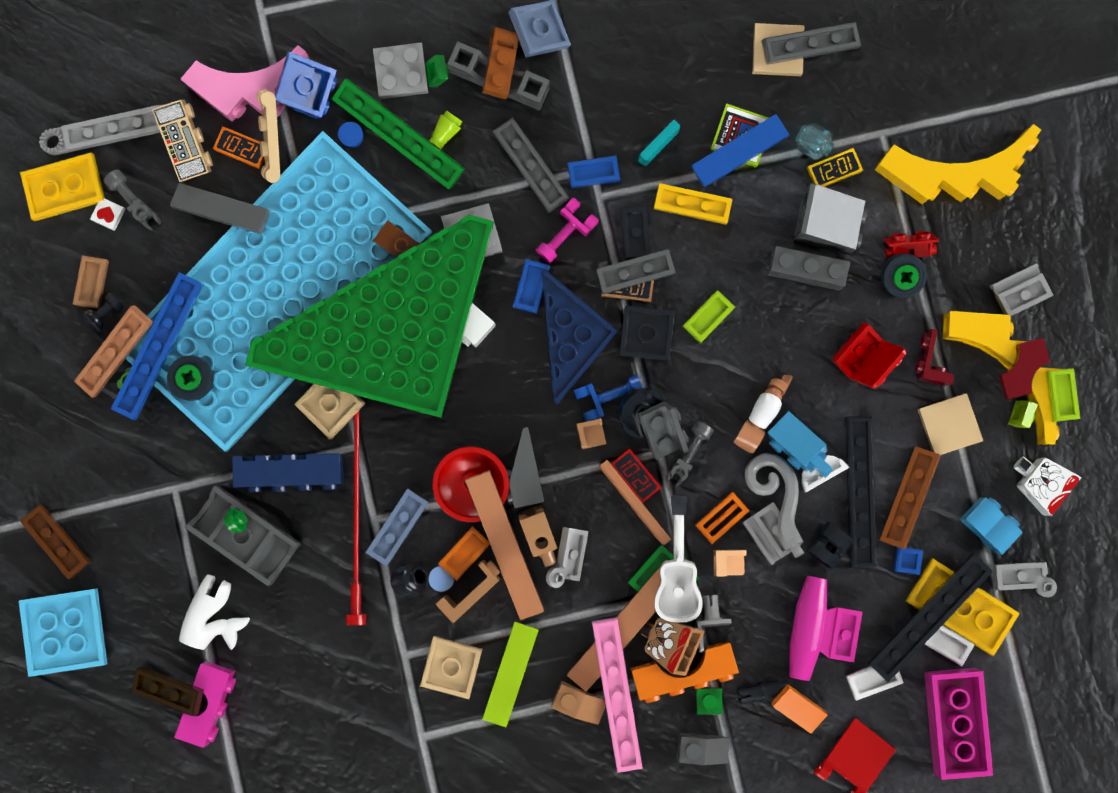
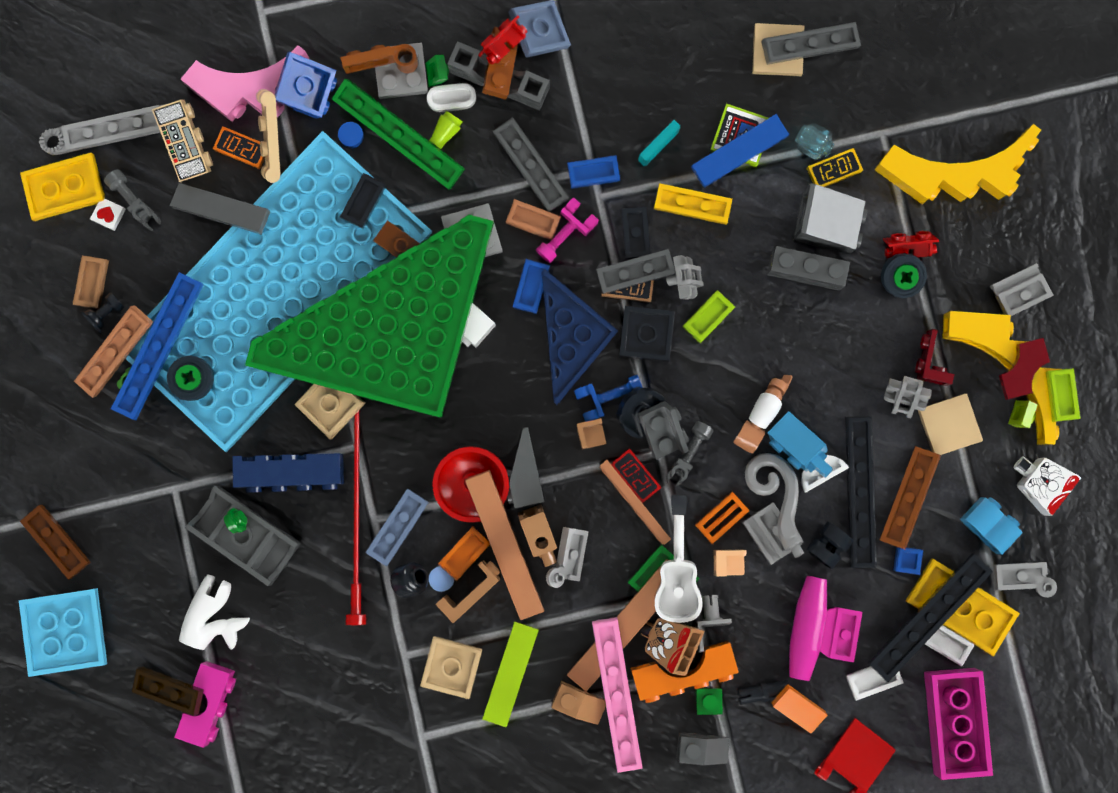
(363, 201): none -> black tile
(379, 56): none -> dark orange plate
(451, 97): none -> white tile
(495, 46): none -> red hinge
(533, 219): none -> nougat tile
(685, 277): none -> light grey piece
(868, 357): red bracket -> none
(904, 395): none -> light grey piece

